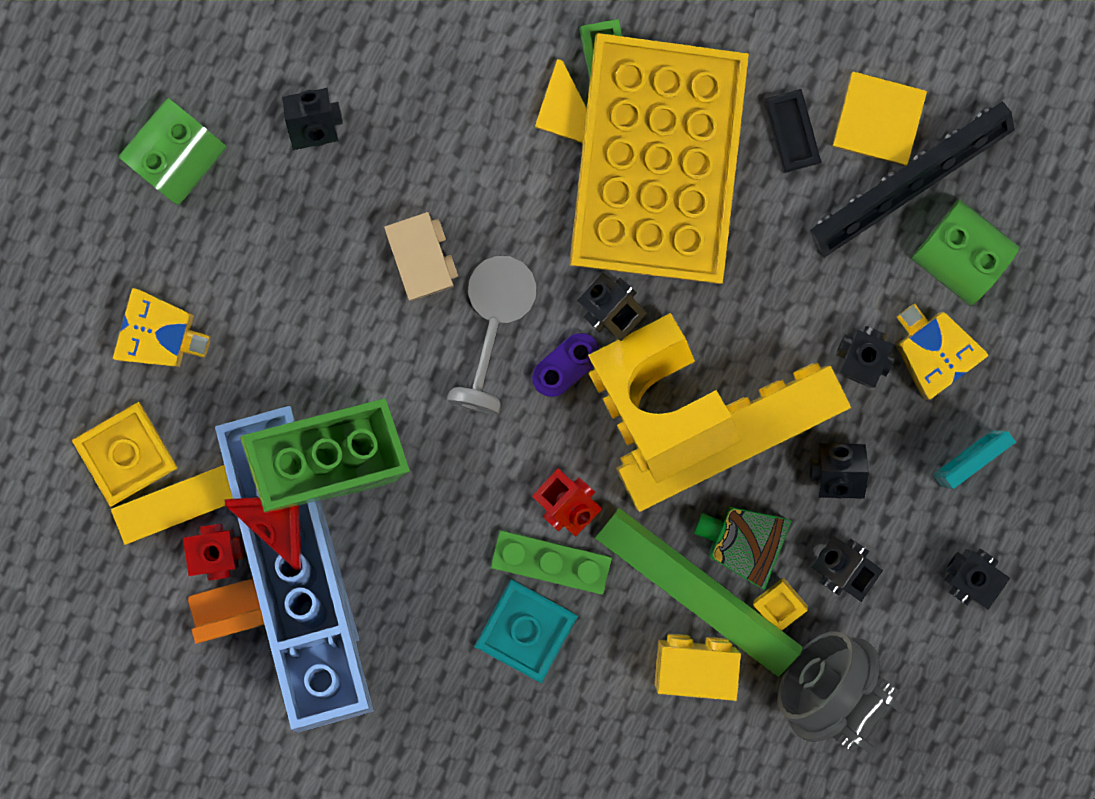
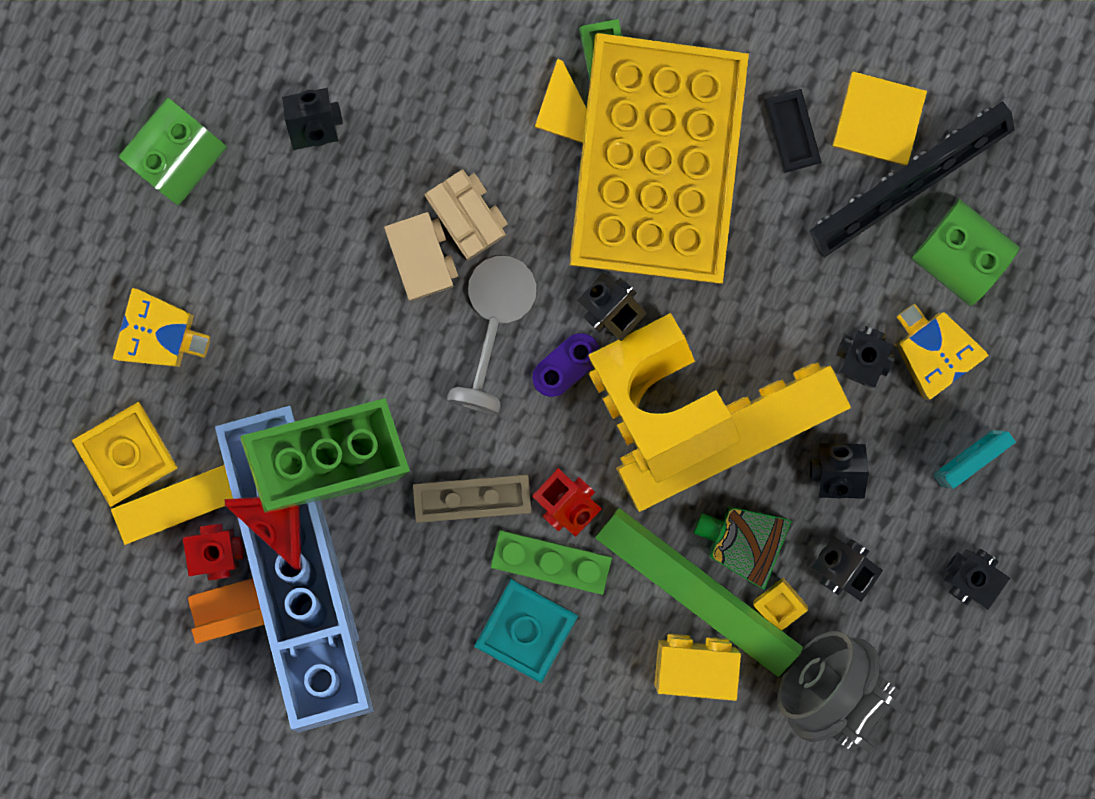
(466, 213): none -> tan brick
(472, 498): none -> dark tan plate

